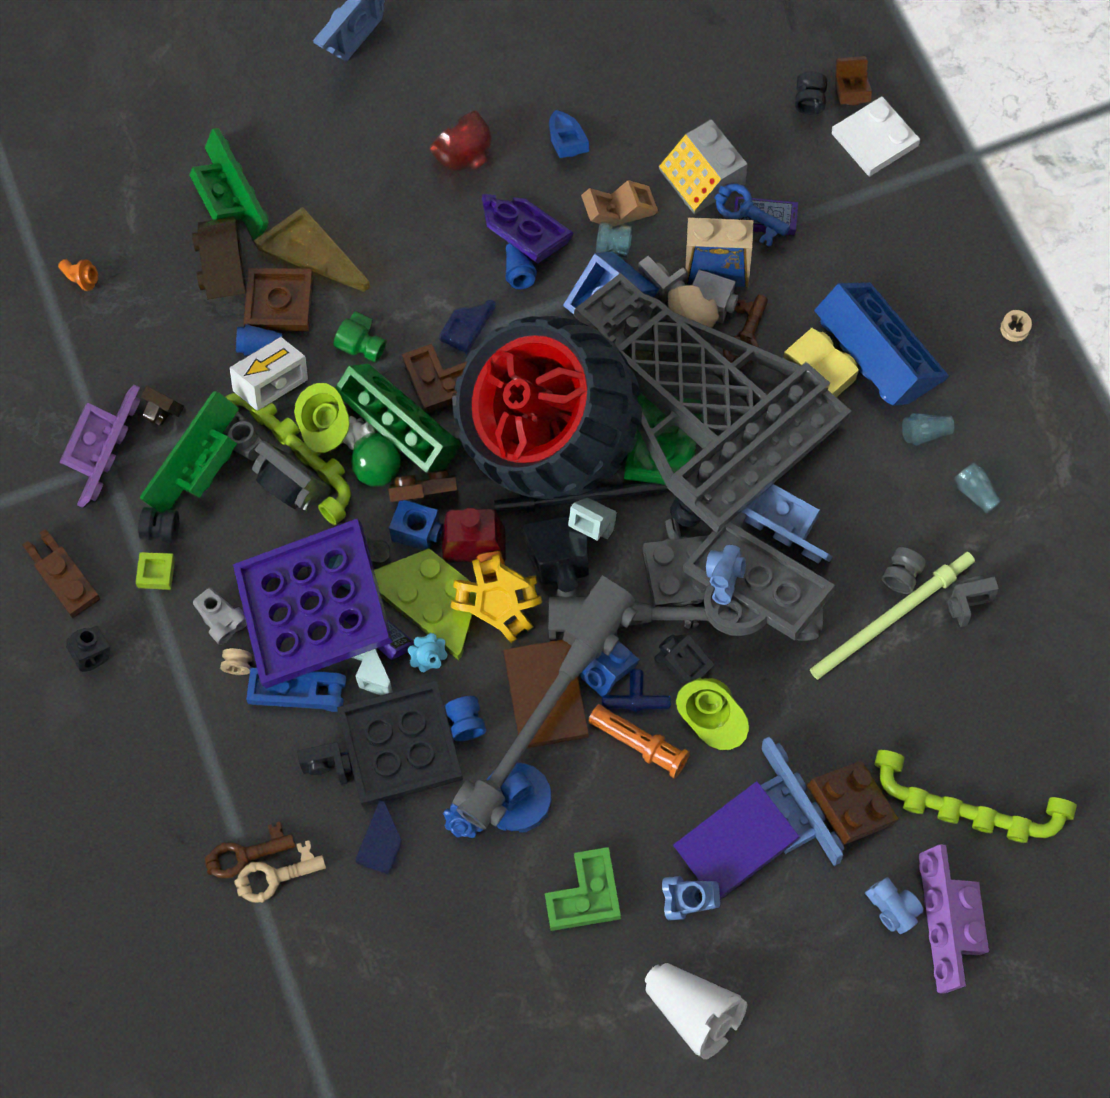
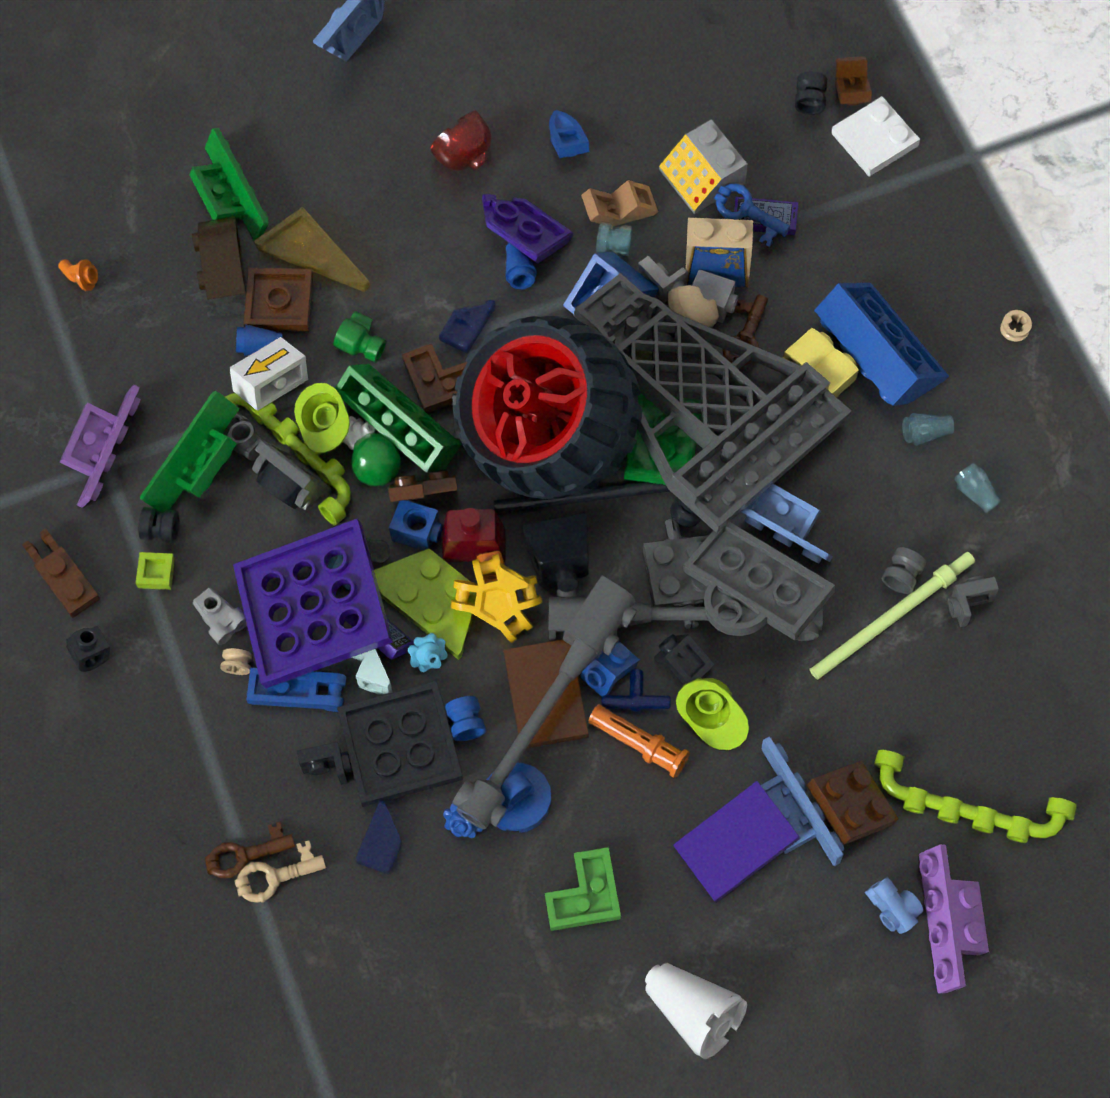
(159, 406): dark brown tile -> none
(592, 518): light aqua slope -> none
(683, 896): medium blue plate -> none
(723, 569): medium blue plate -> none

